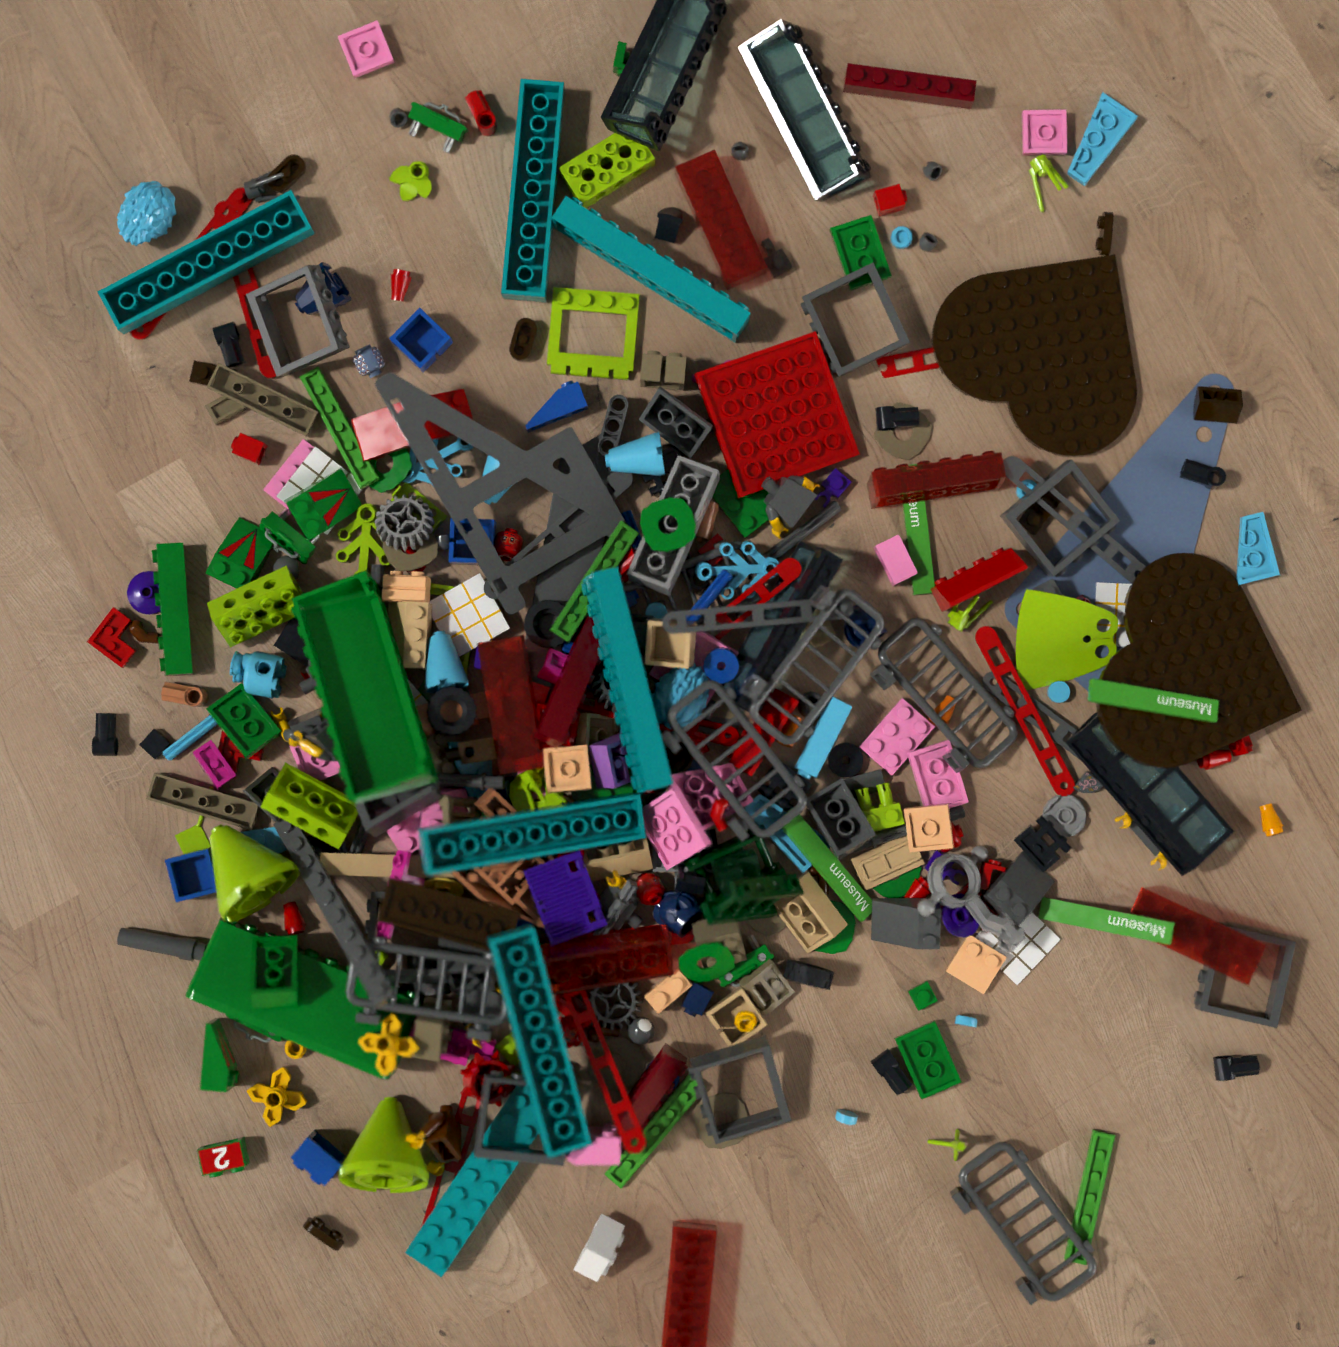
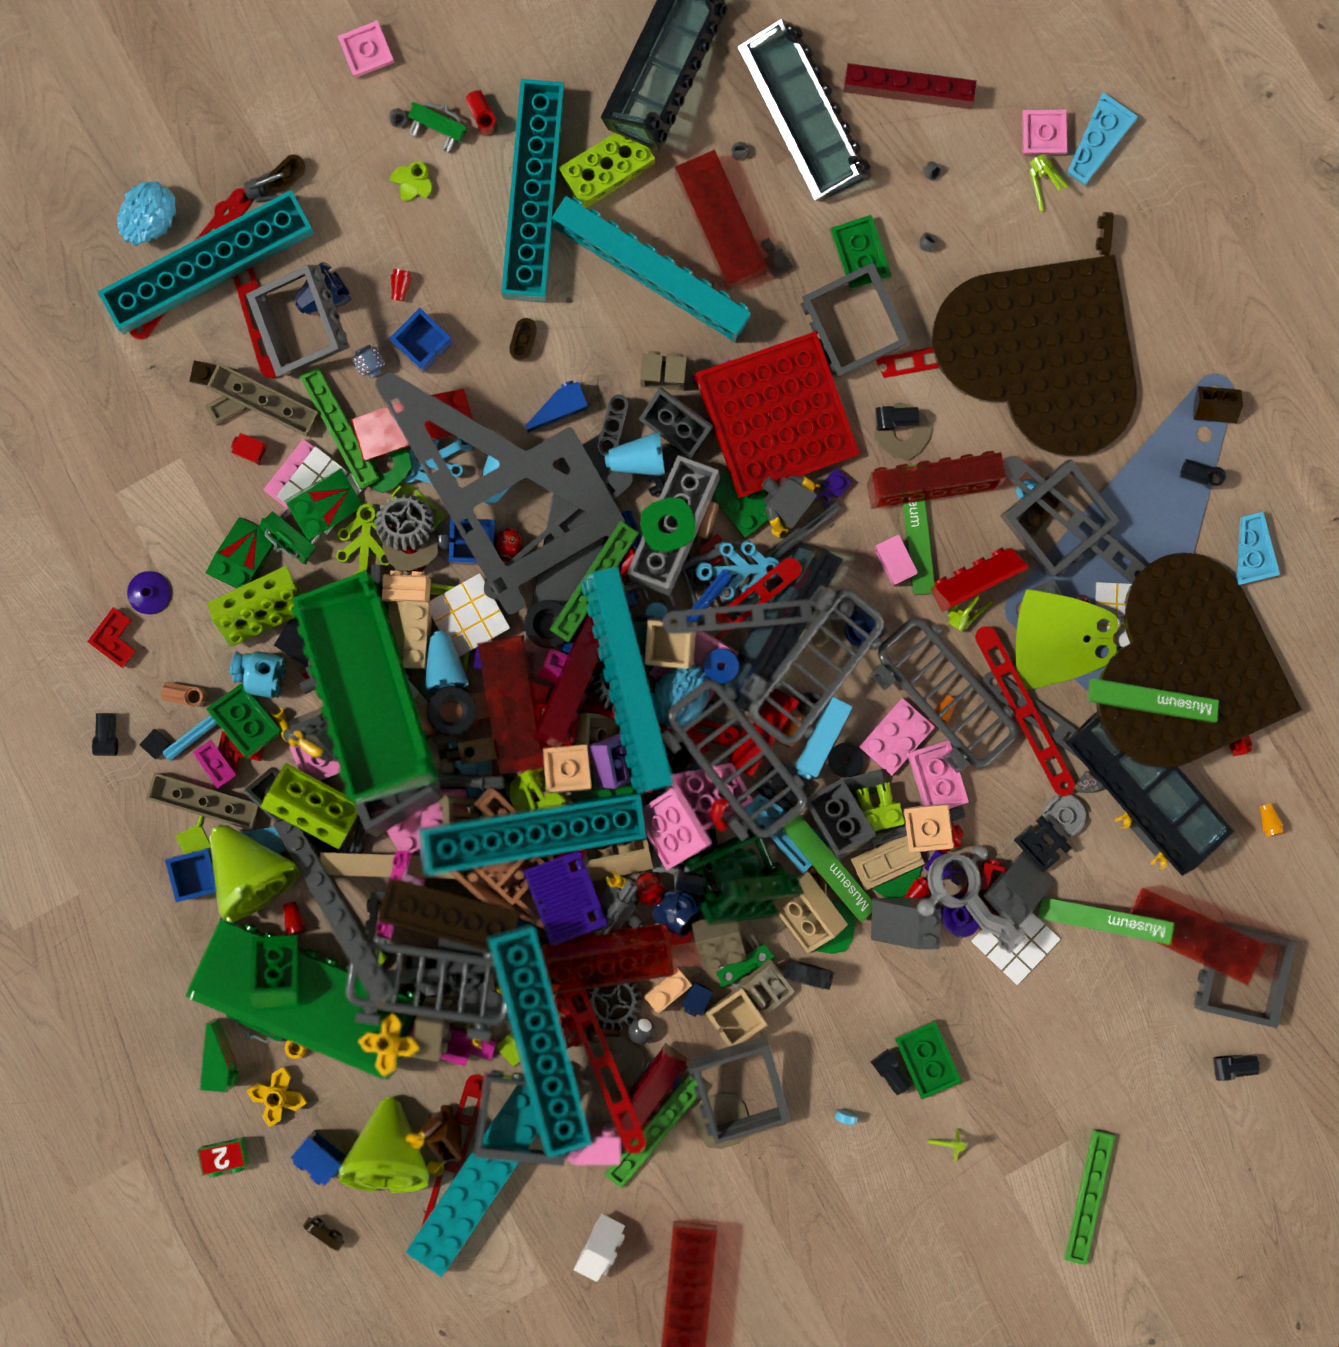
(137, 630): reddish brown arm -> none
(173, 609): green brick -> none
(184, 948): dark grey piece -> none
(228, 340): black piece -> none
(291, 563): dark grey piece -> none
(445, 885): dish -> none
(474, 1075): red brick -> none
(594, 302): lime hinge -> none
(621, 58): green bracket -> none
(668, 224): black tile -> none
(692, 971): green piece -> none
(745, 1026): yellow plate -> none
(889, 199): red brick -> none
(901, 237): medium azure tile -> none
(922, 995): green plate -> none
(966, 1021): medium azure tile -> none
(976, 963): light nougat plate -> none
(1034, 1284): dark grey bar -> none
(1058, 692): medium azure tile -> none
(1214, 759): red cone -> none

